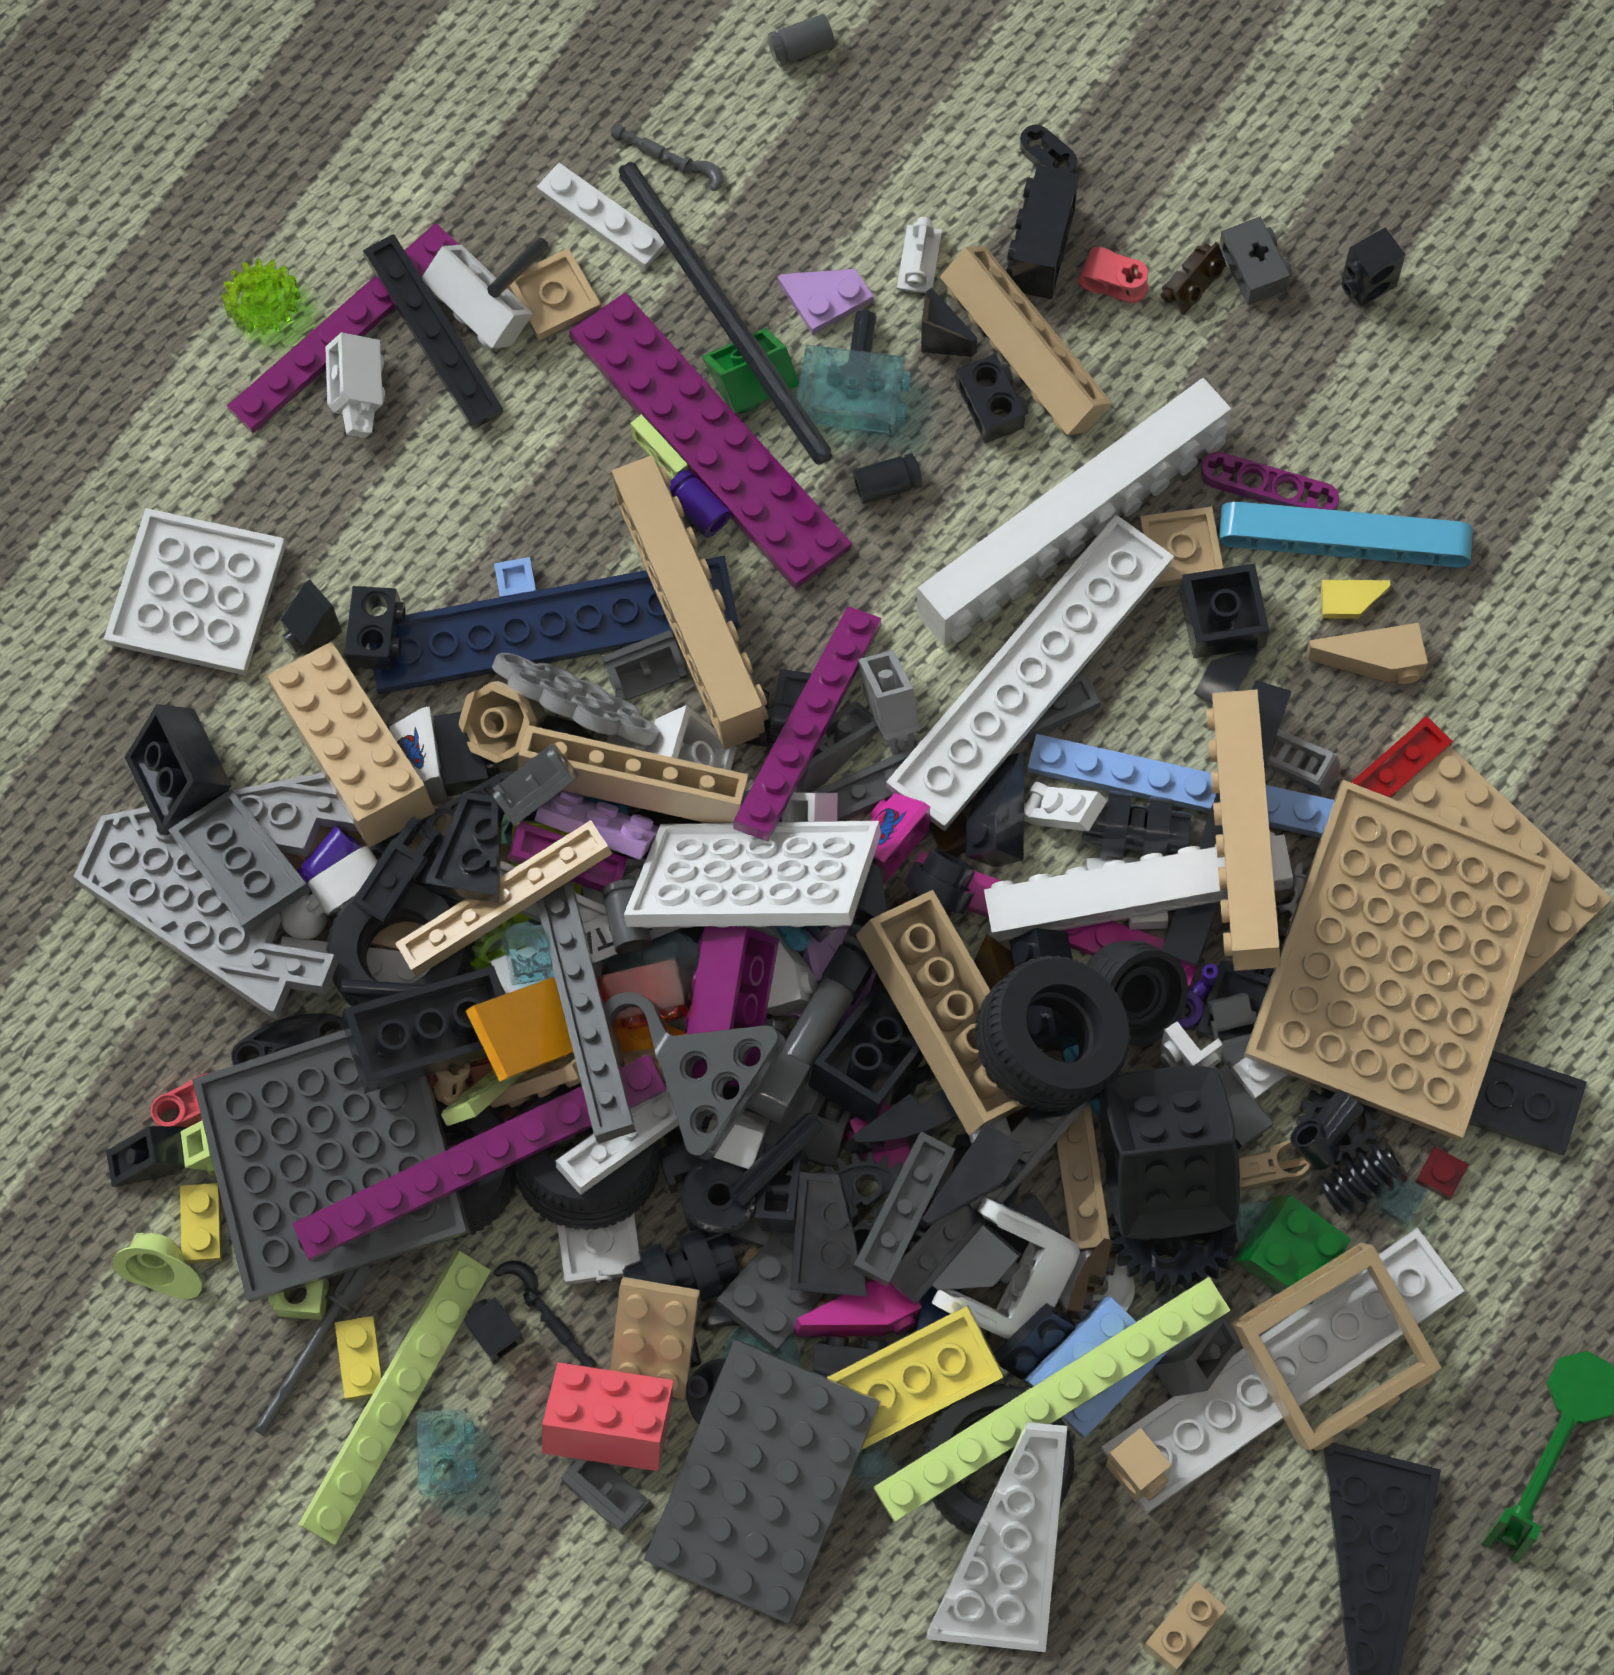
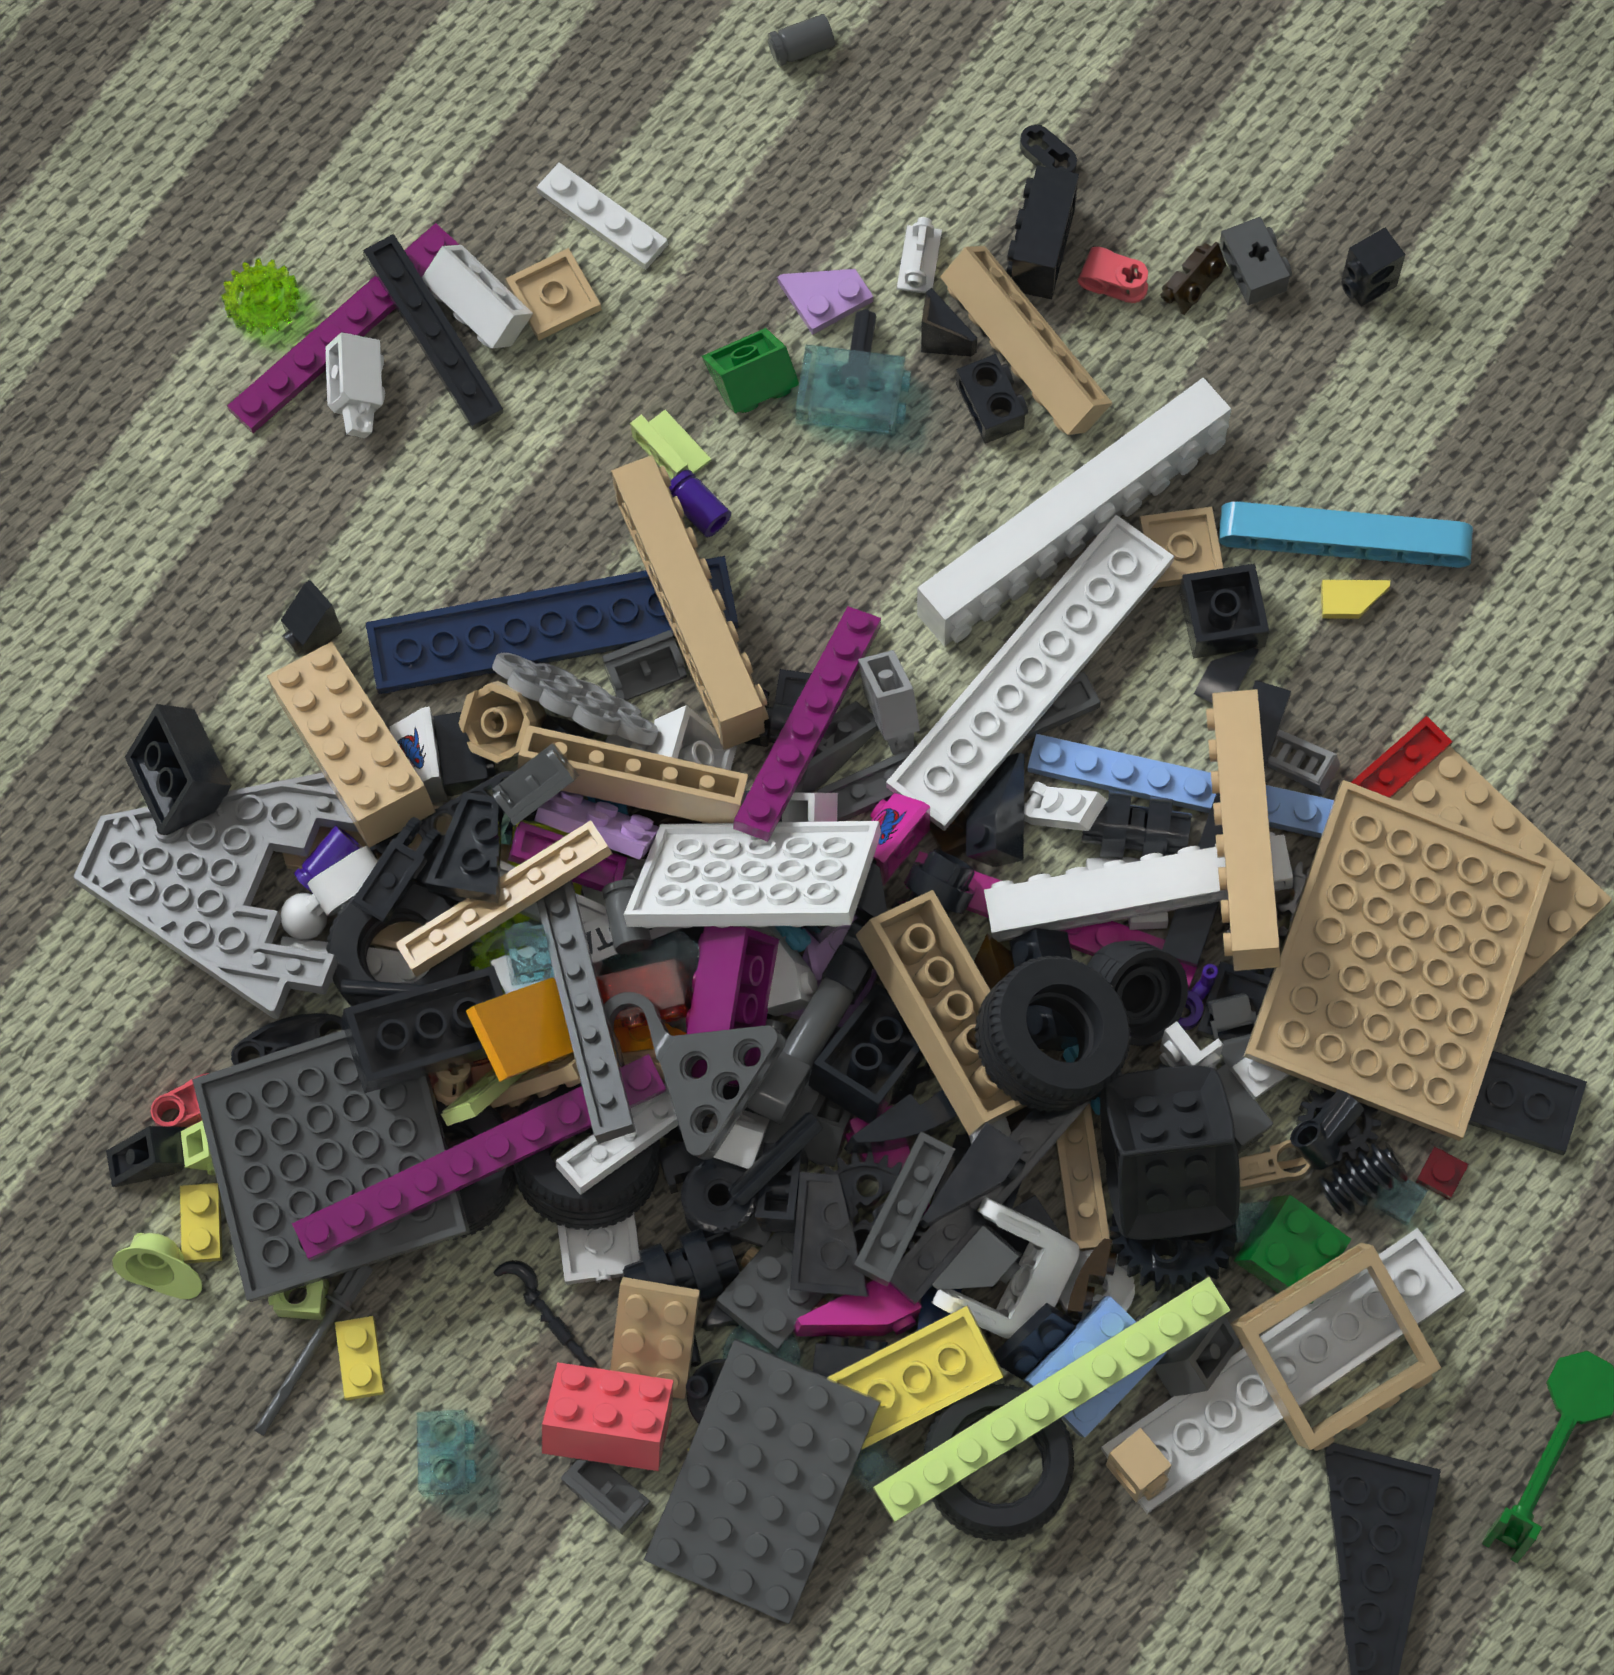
(195, 591): white plate -> none
(239, 861): plate -> none
(367, 628): black brick -> none
(394, 1397): yellowish green plate -> none
(493, 1329): black brick -> none
(515, 577): light blue plate -> none
(525, 260): black bar -> none
(658, 151): dark grey piece -> none
(711, 440): magenta plate -> none
(726, 314): black axle -> none
(887, 478): black piece -> none
(1008, 1568): white wing -> none
(1184, 1627): tan brick -> none
(1271, 479): magenta beam -> none
(1378, 653): tan slope -> none

